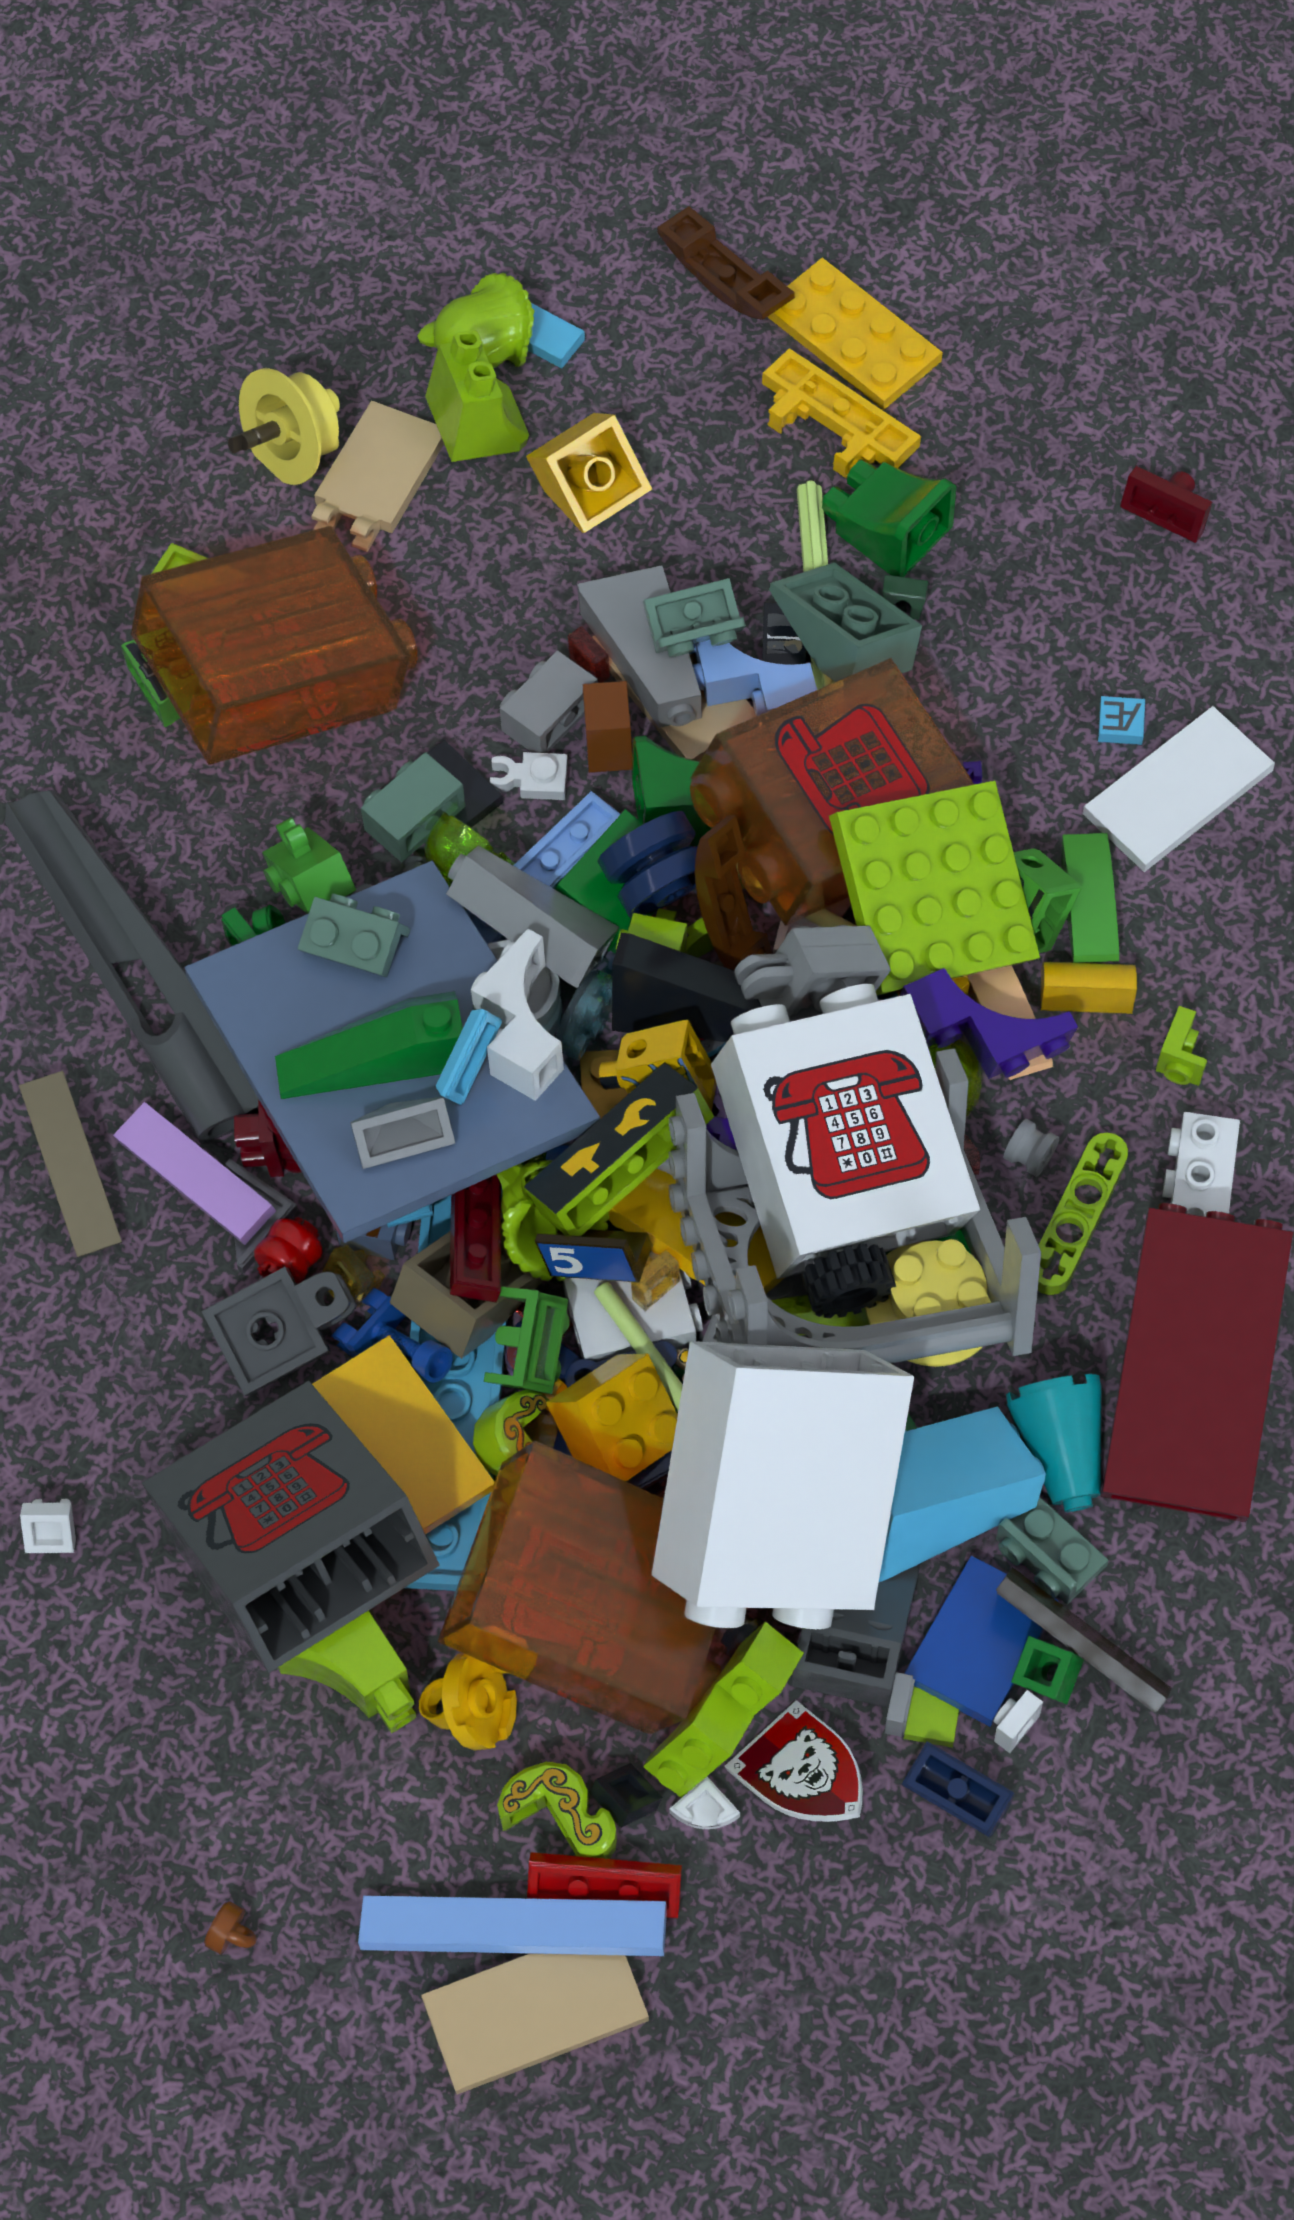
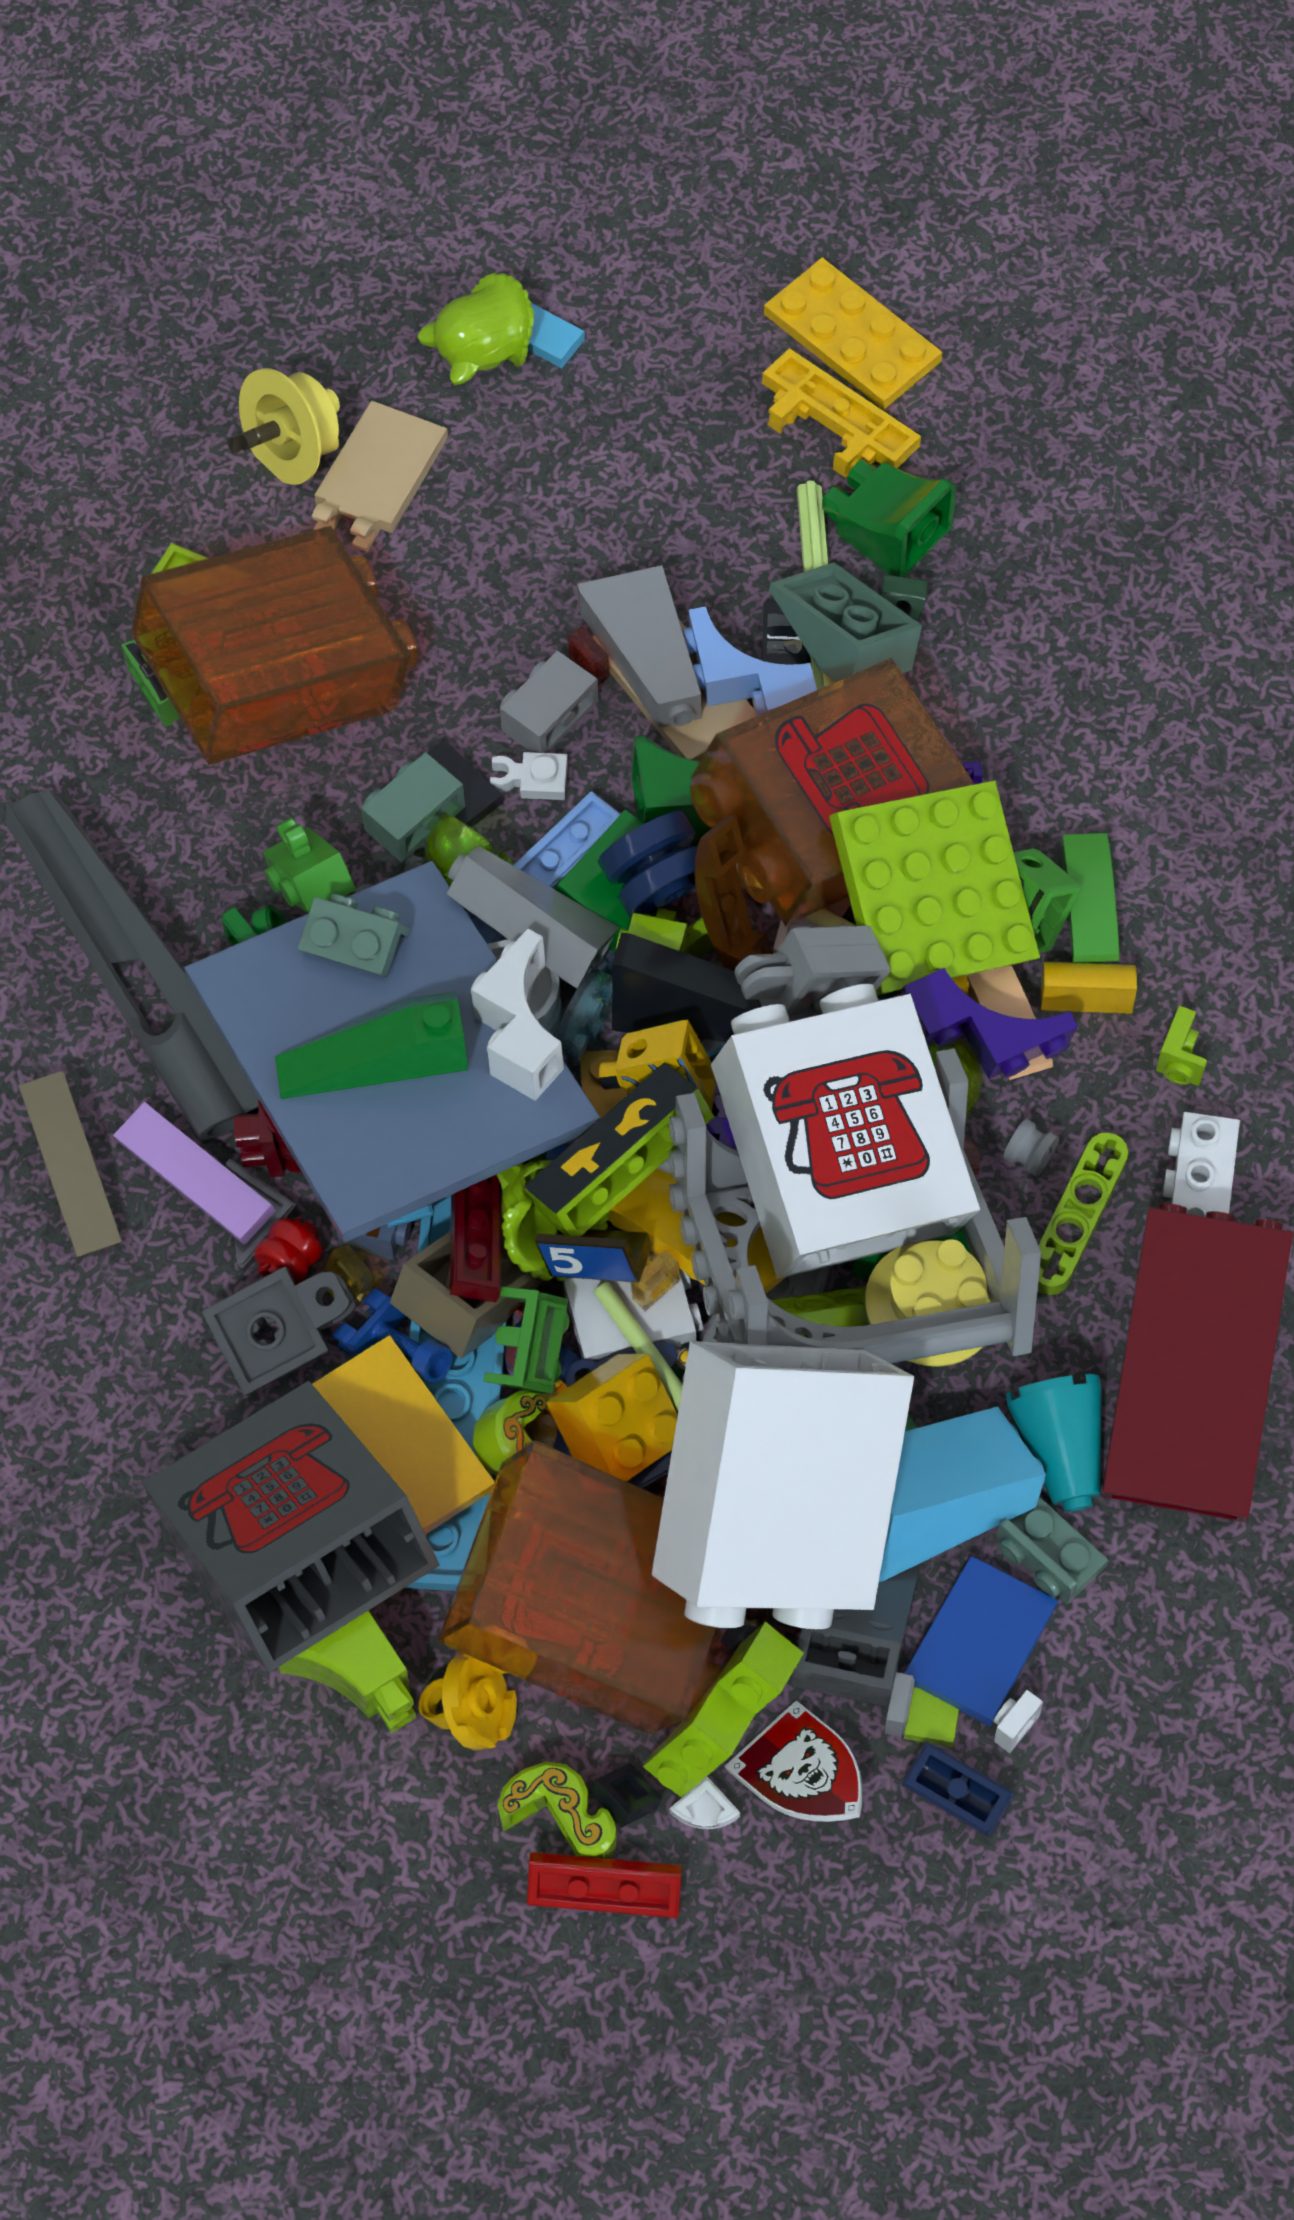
(48, 1527): white tile -> none
(227, 1929): dark orange tile -> none
(402, 1130): light grey slope -> none
(468, 1055): medium azure tile -> none
(472, 405): lime hips -> none
(513, 1925): light blue tile -> none
(530, 2013): tan tile -> none
(590, 471): yellow slope -> none
(607, 726): dark orange slope -> none
(693, 617): sand green bracket -> none
(719, 269): reddish brown slope -> none
(848, 1280): black tyre -> none
(1034, 1665): green plate -> none
(1084, 1640): tile -> none
(1121, 720): medium azure tile -> none
(1167, 502): dark red tile -> none
(1178, 788): white tile -> none

